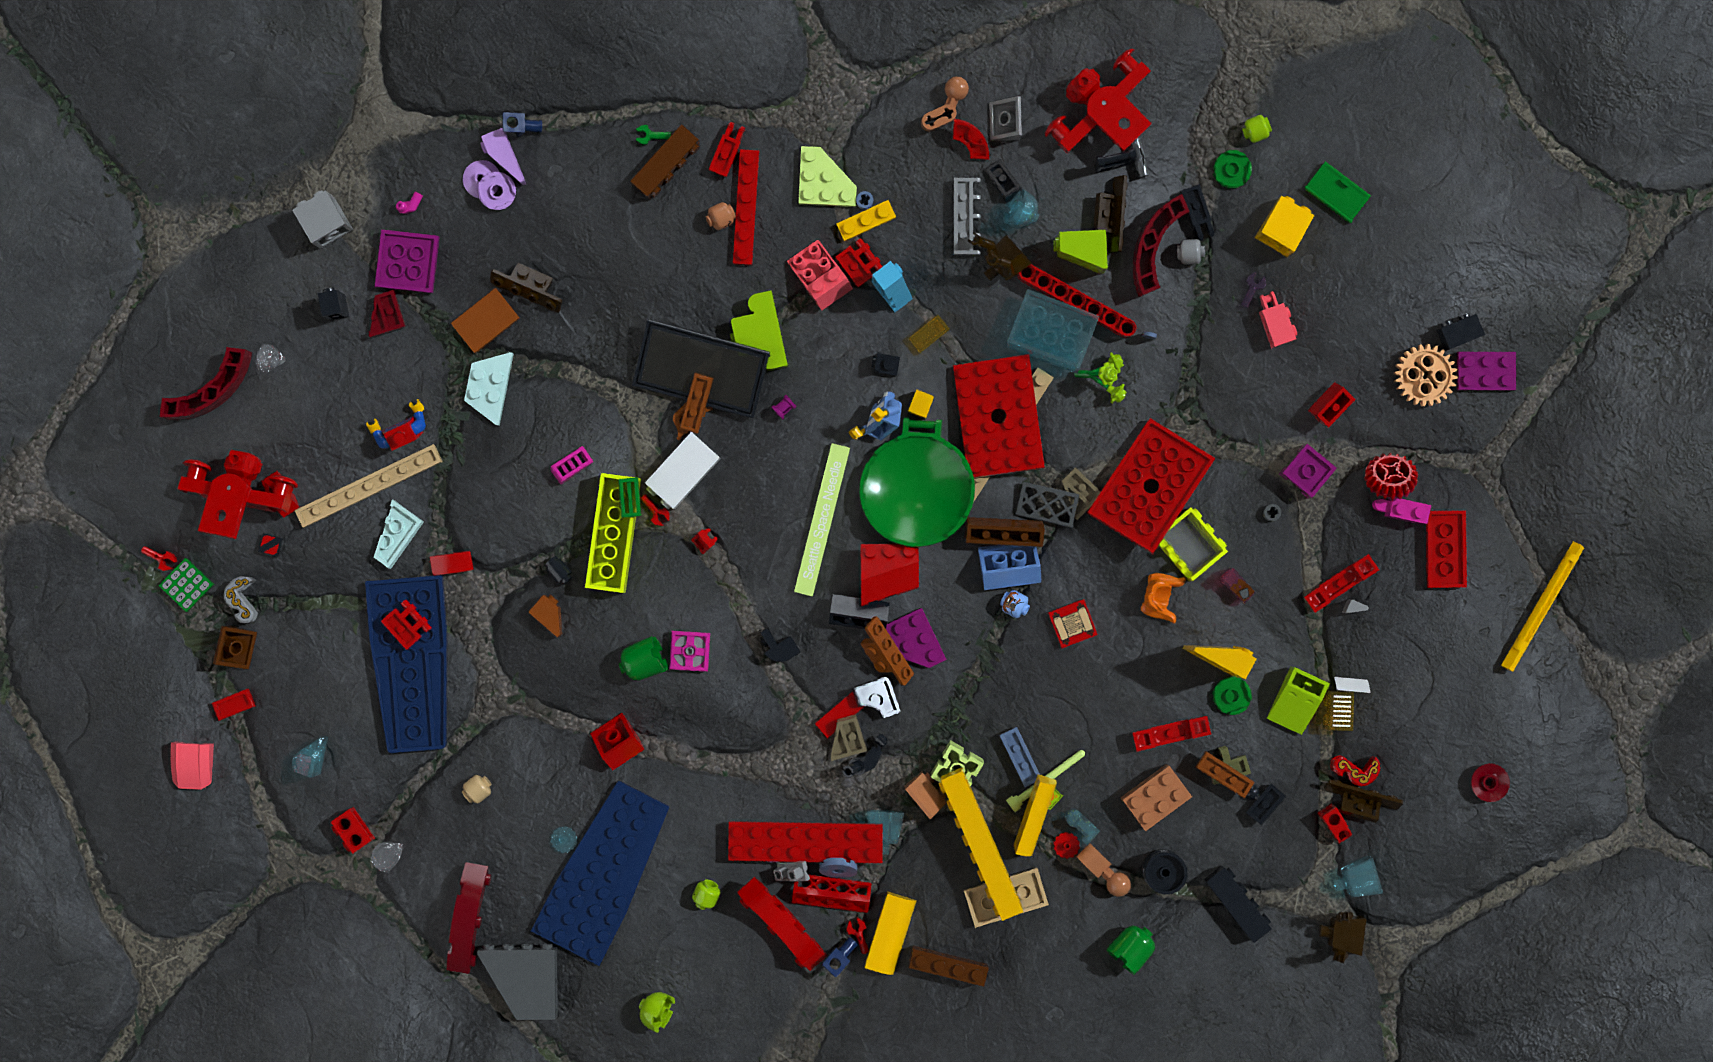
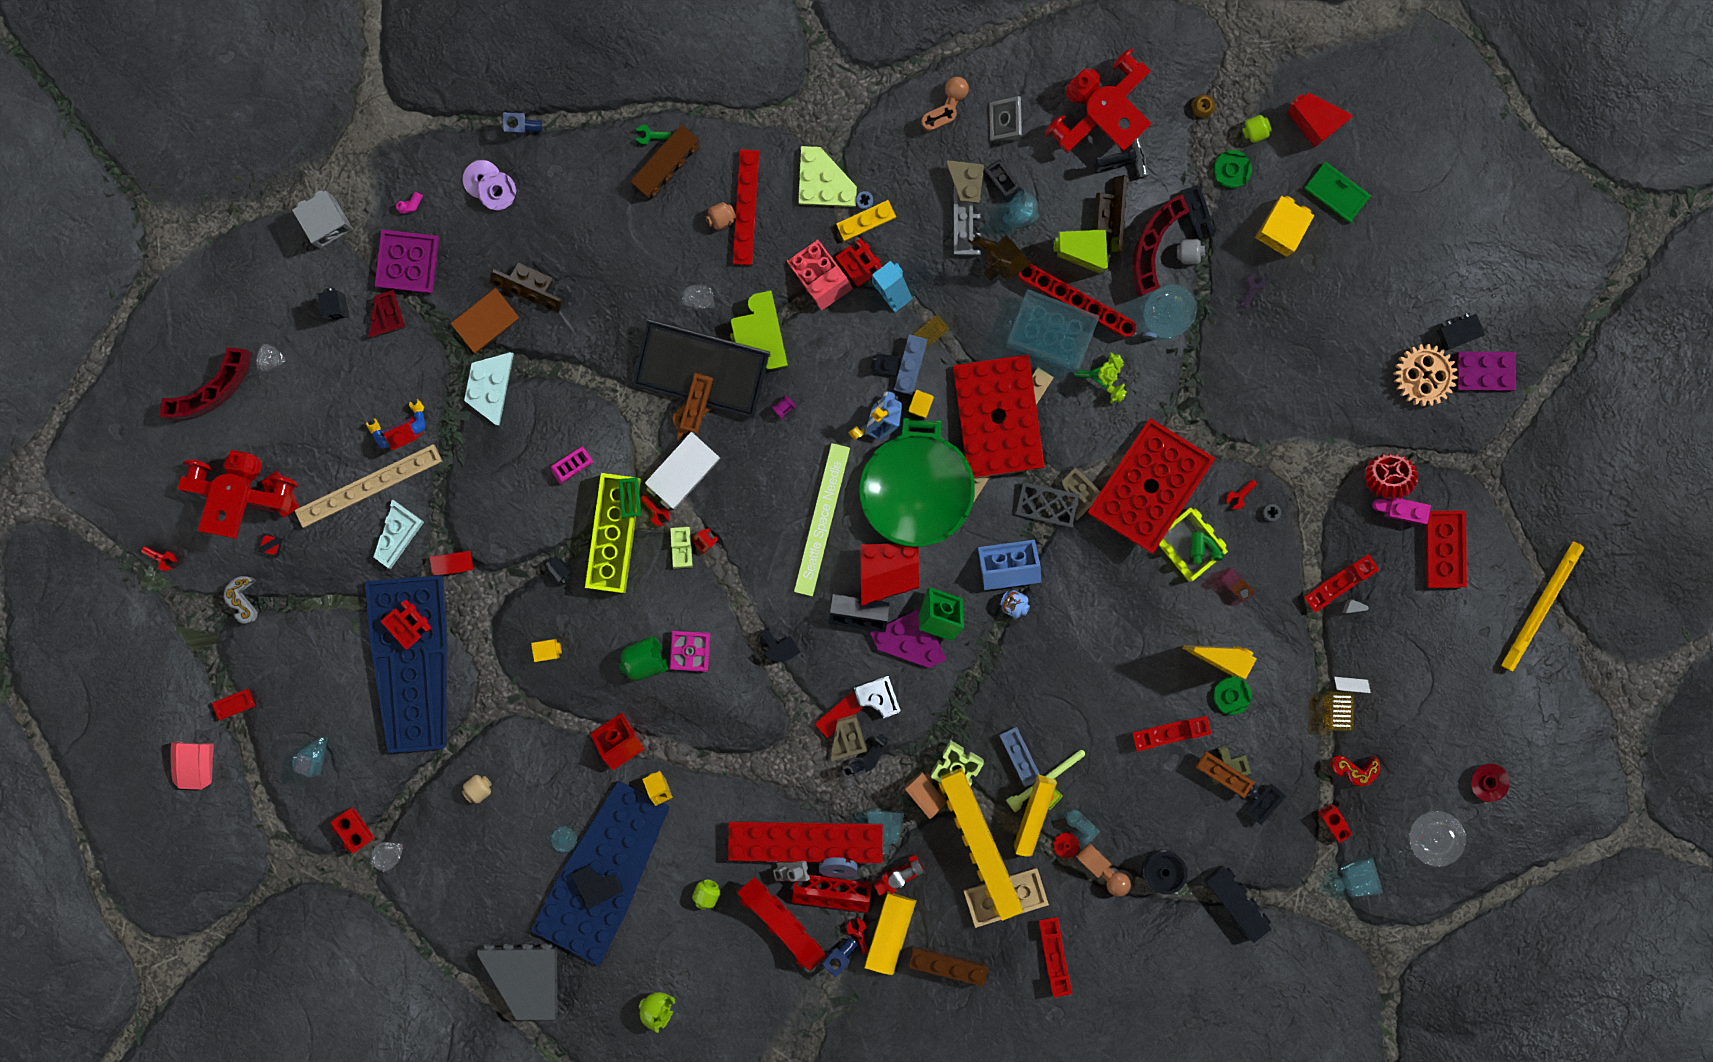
(186, 585): tile -> none
(235, 647): reddish brown slope -> none
(466, 918): dark red brick -> none
(500, 150): lavender slope -> none
(546, 650): none -> yellow brick
(548, 614): dark orange slope -> none
(596, 887): none -> black tile
(657, 788): none -> yellow brick
(681, 547): none -> yellowish green slope
(698, 296): none -> clear piece
(726, 151): red hinge -> none
(884, 652): dark orange bracket -> none
(899, 875): none -> hips
(911, 364): none -> sand blue plate
(941, 614): none -> green slope
(967, 180): none -> dark tan wing
(972, 138): red tile -> none
(1004, 531): reddish brown brick -> none
(1055, 957): none -> red slope
(1072, 623): tile -> none
(1133, 947): green cylinder -> none
(1156, 797): nougat brick -> none
(1158, 594): orange hair -> none
(1170, 310): none -> clear light blue piece
(1198, 543): none -> green plant
(1206, 111): none -> pearl gold plate
(1241, 494): none -> red bar
(1276, 321): coral brick -> none
(1297, 700): lime slope -> none
(1308, 470): magenta panel -> none
(1317, 117): none -> red slope
(1331, 404): red brick -> none
(1345, 934): dark brown torso -> none
(1361, 802): dark brown bracket -> none
(1437, 838): none -> clear piece

